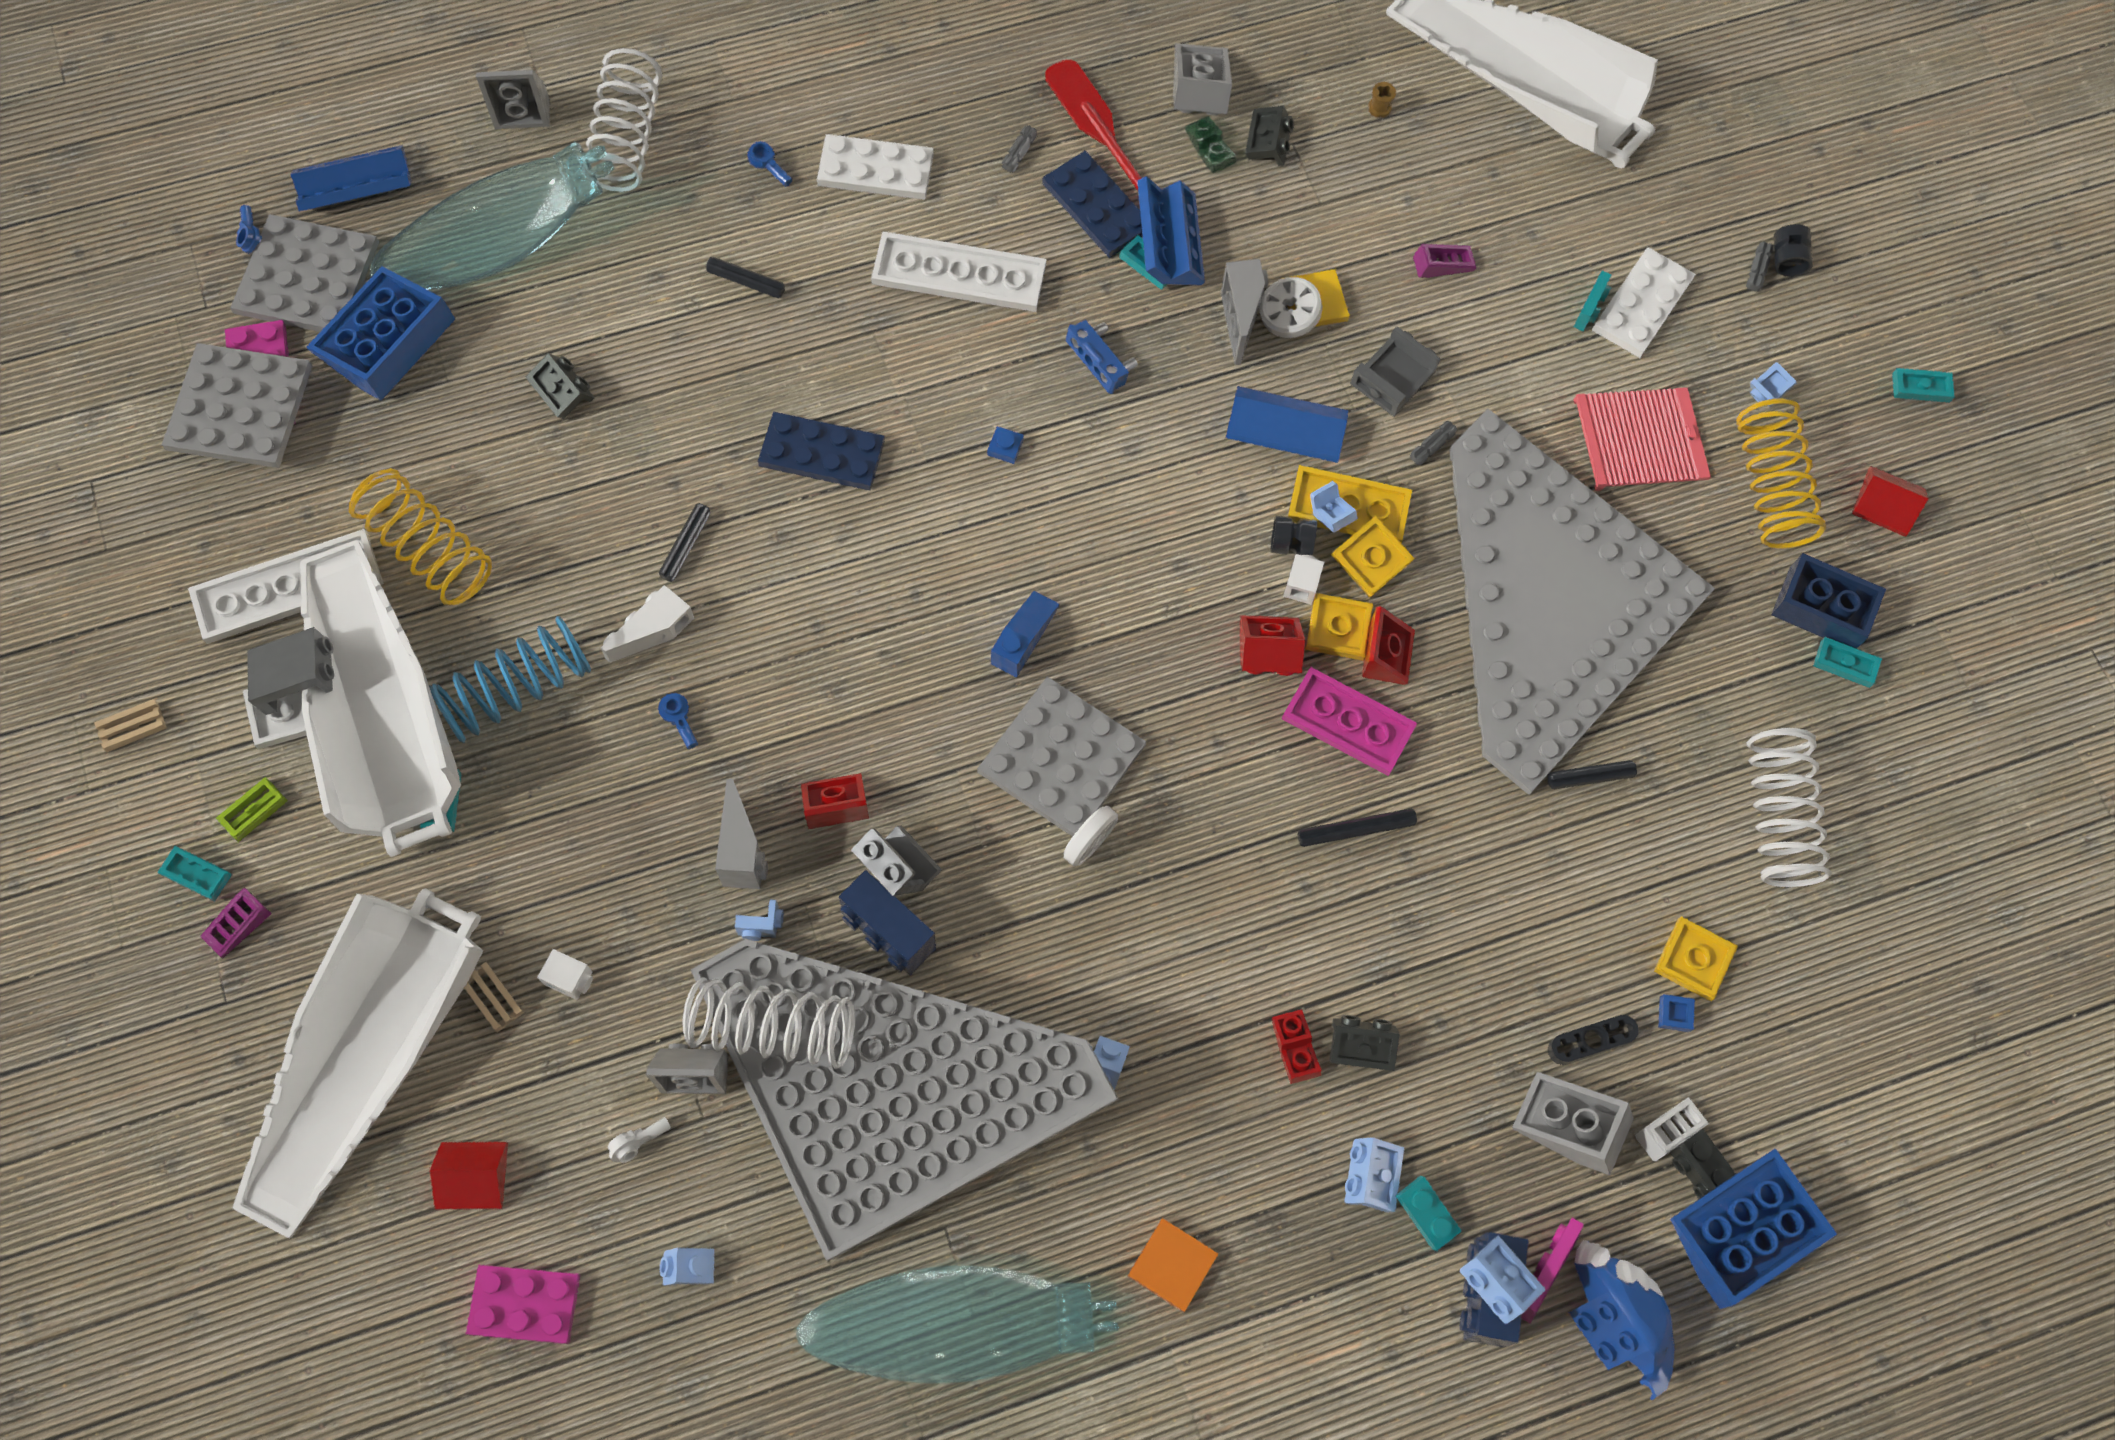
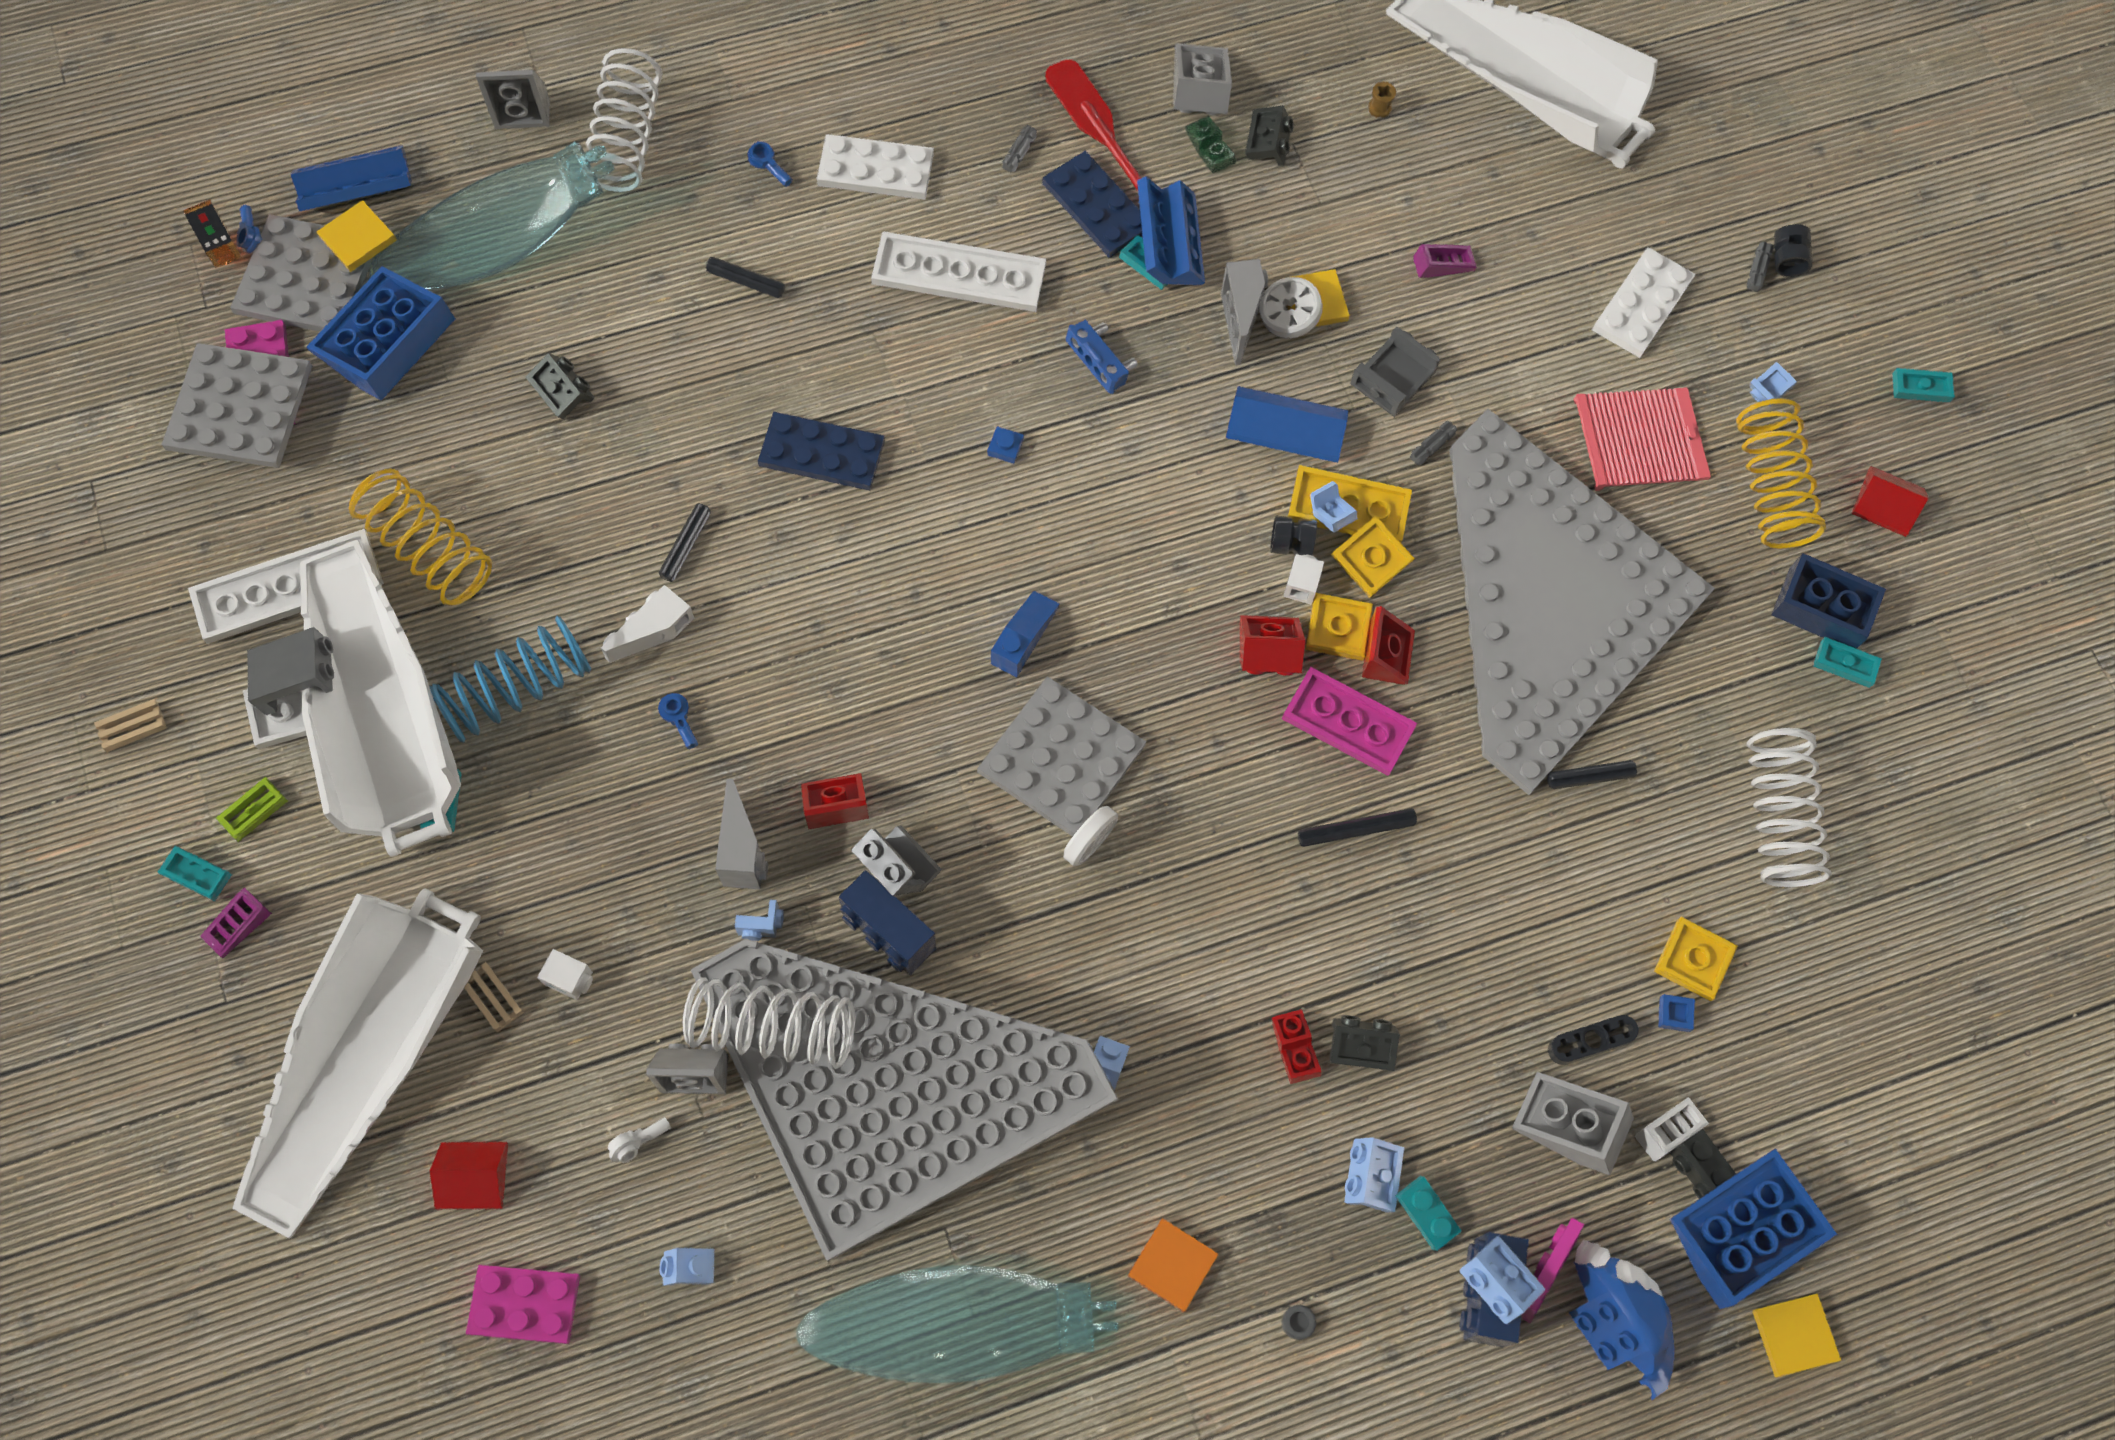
(212, 233): none -> slope
(356, 236): none -> yellow tile
(1298, 1322): none -> dark grey tile
(1598, 293): teal plate -> none
(1796, 1335): none -> yellow tile

